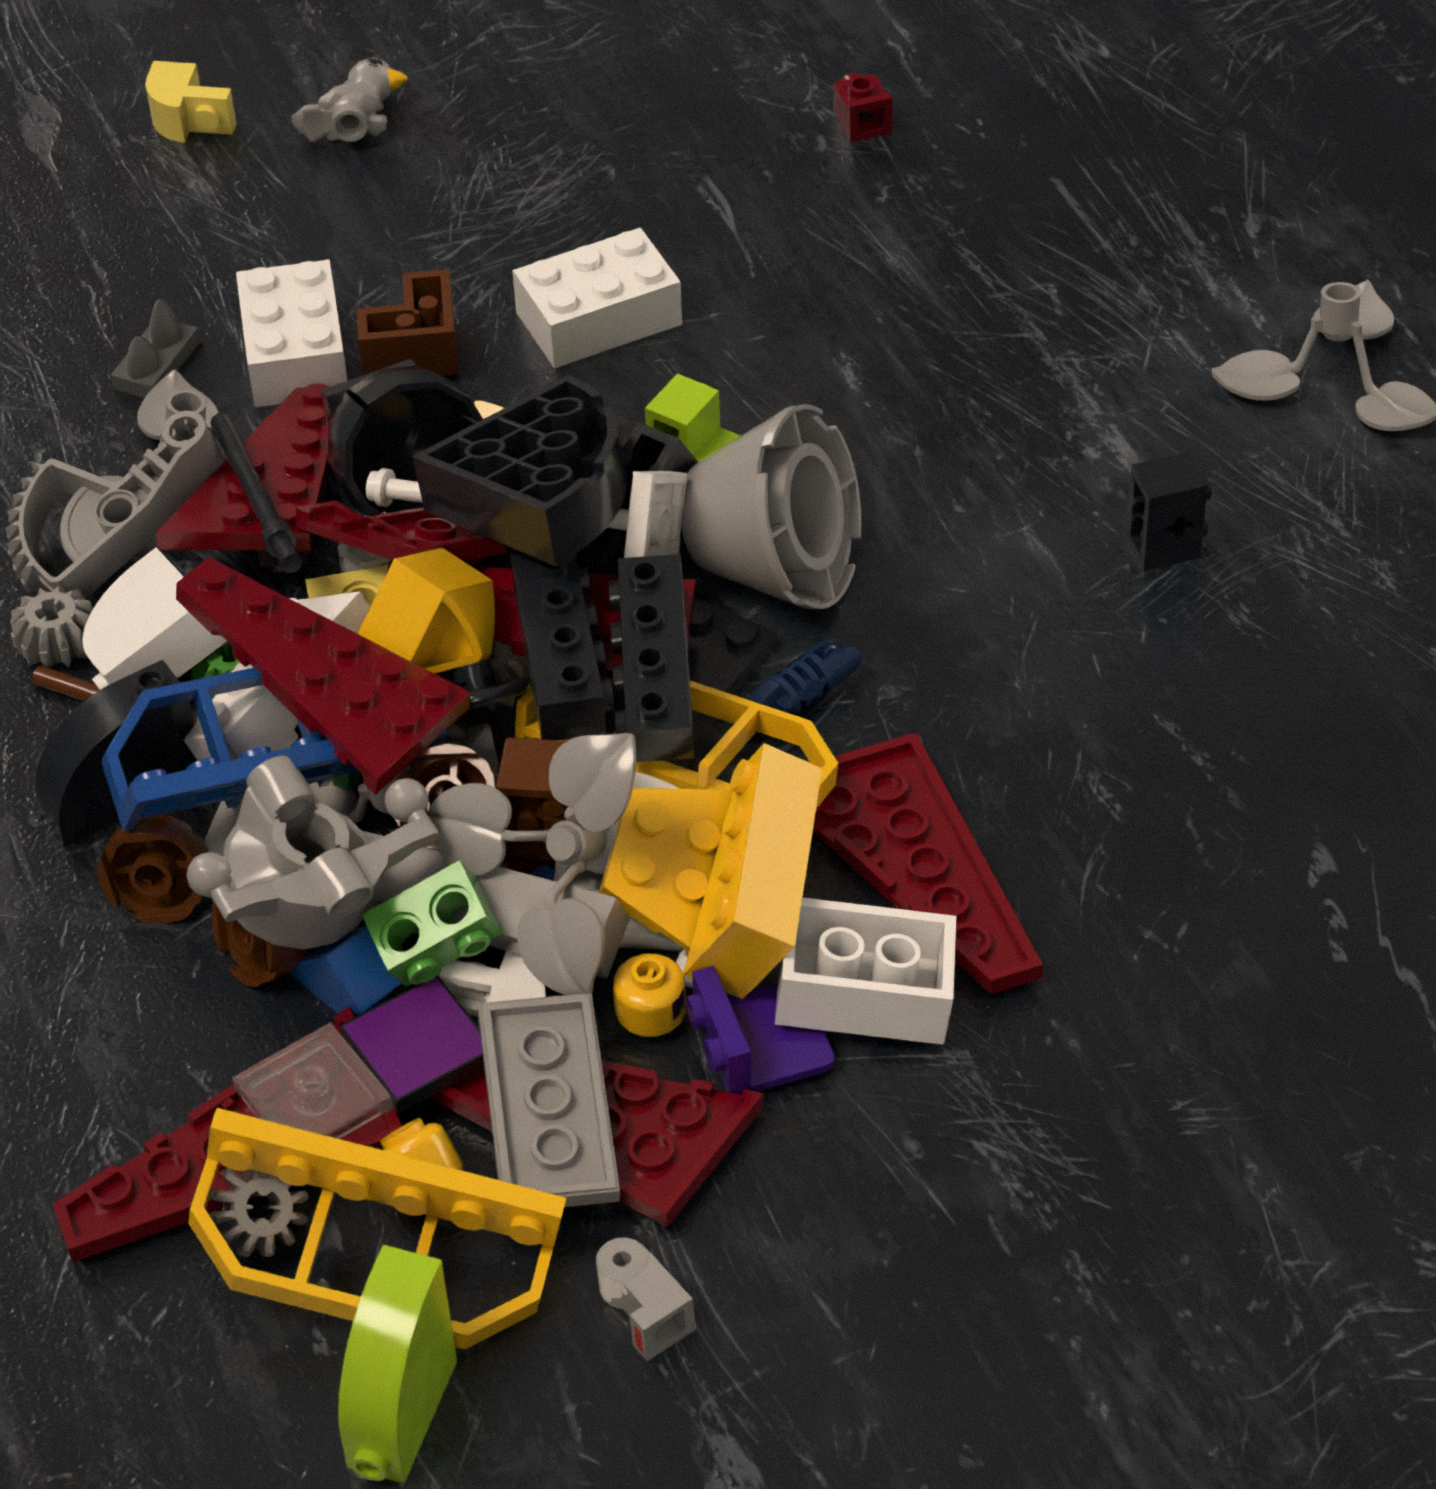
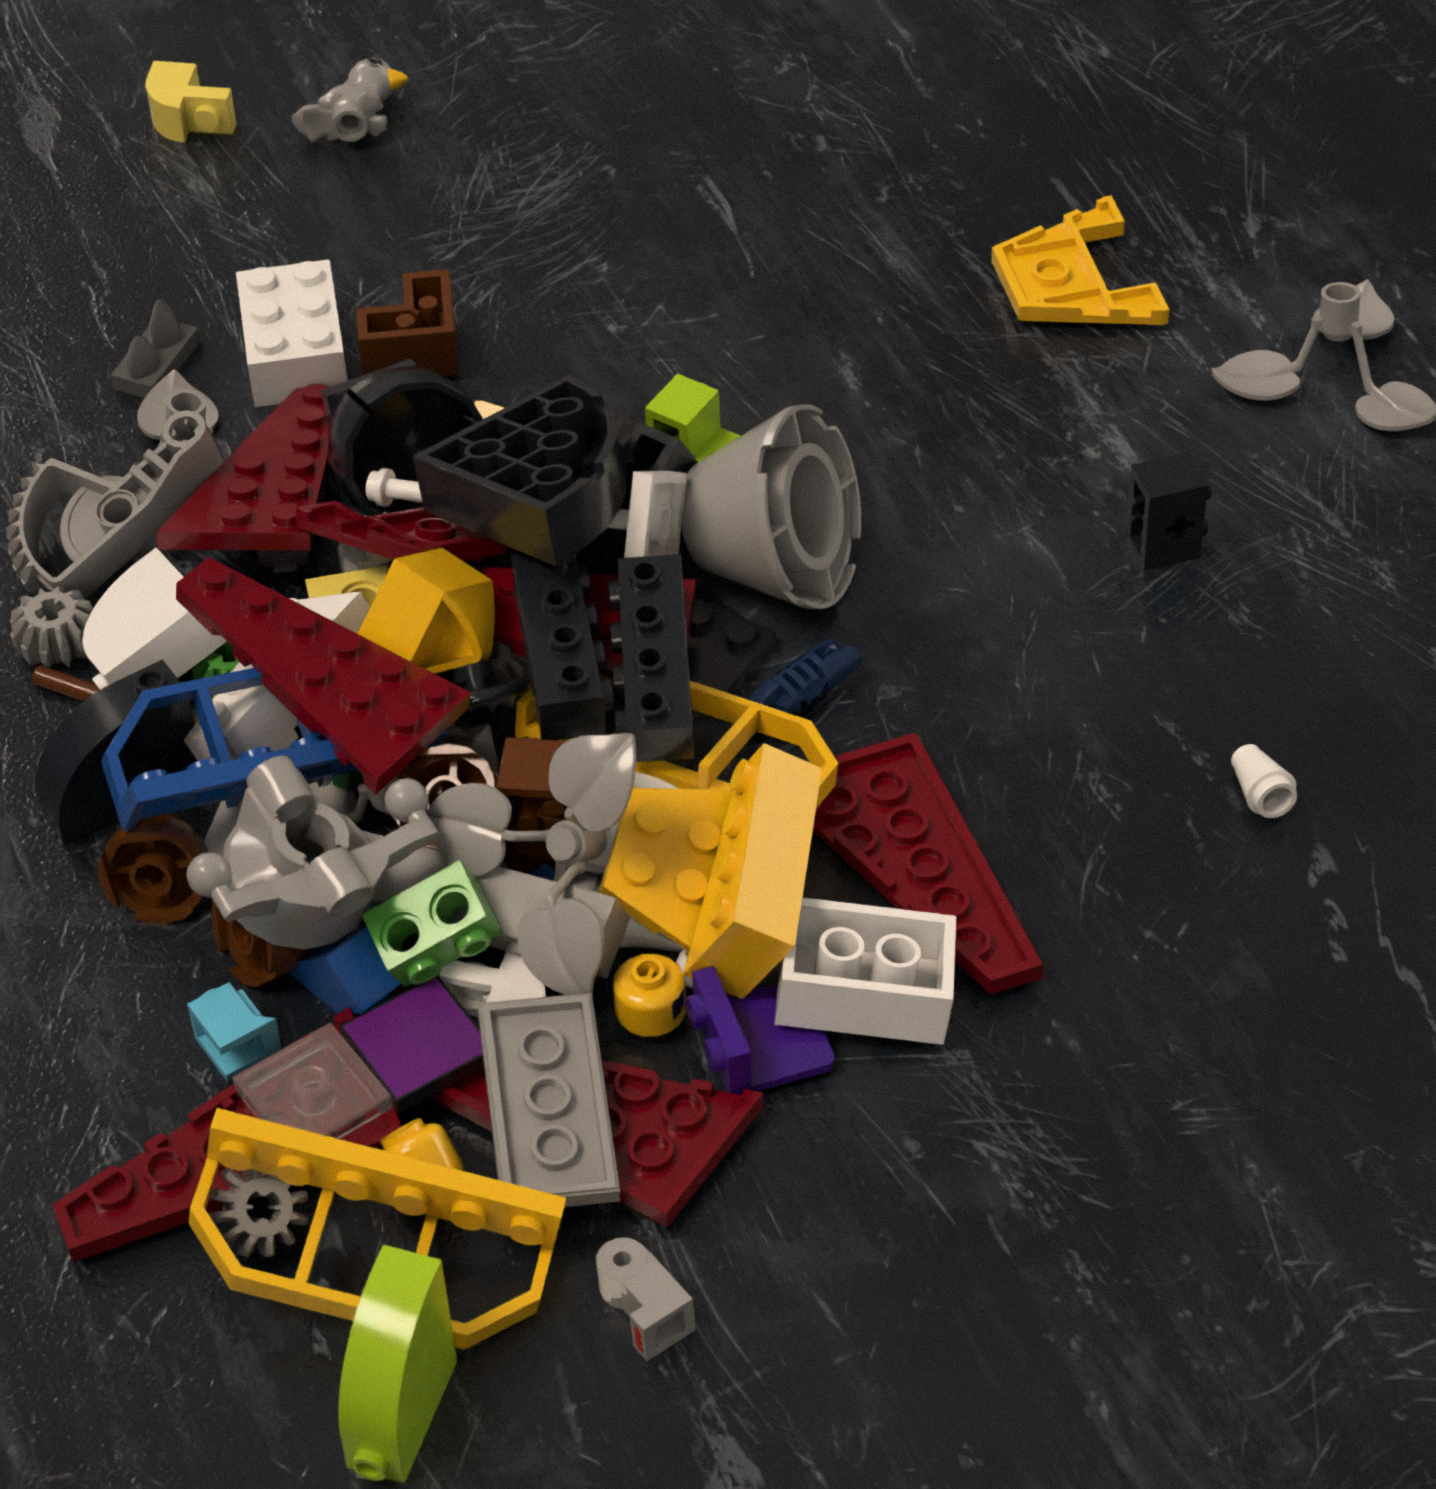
(232, 1030): none -> medium azure window
(275, 533): black bar -> none
(597, 297): white brick -> none
(858, 95): dark red brick -> none
(1056, 280): none -> yellow wing
(1264, 783): none -> white cone

